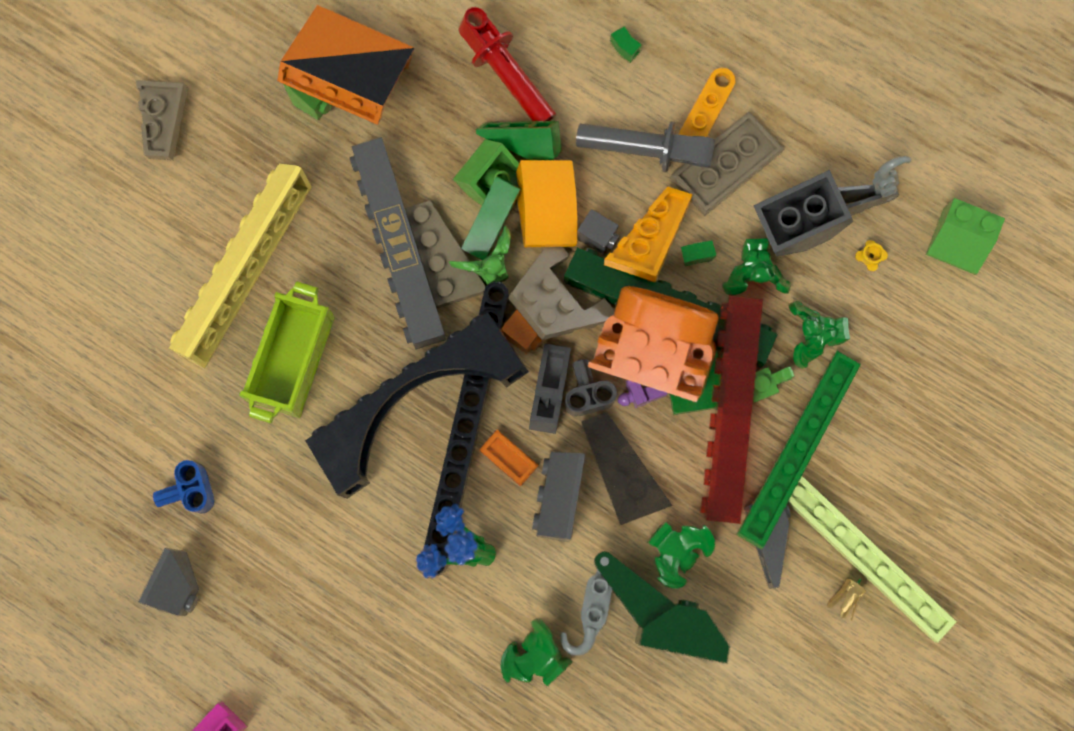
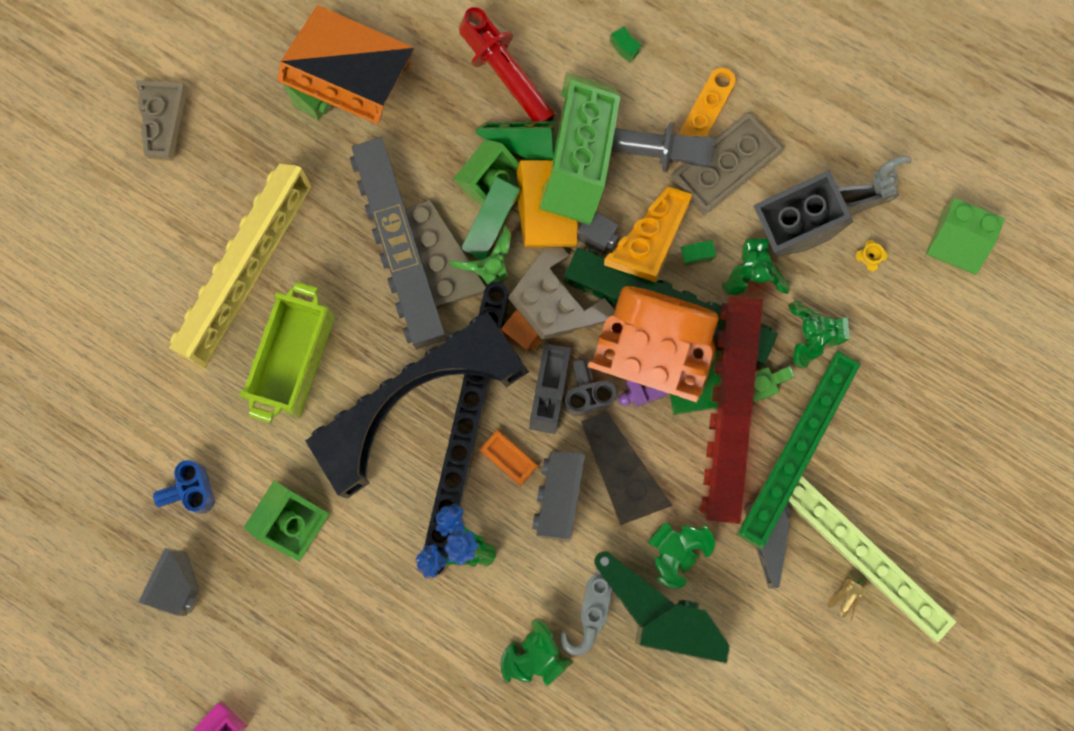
(286, 521): none -> bright green slope
(581, 149): none -> bright green slope

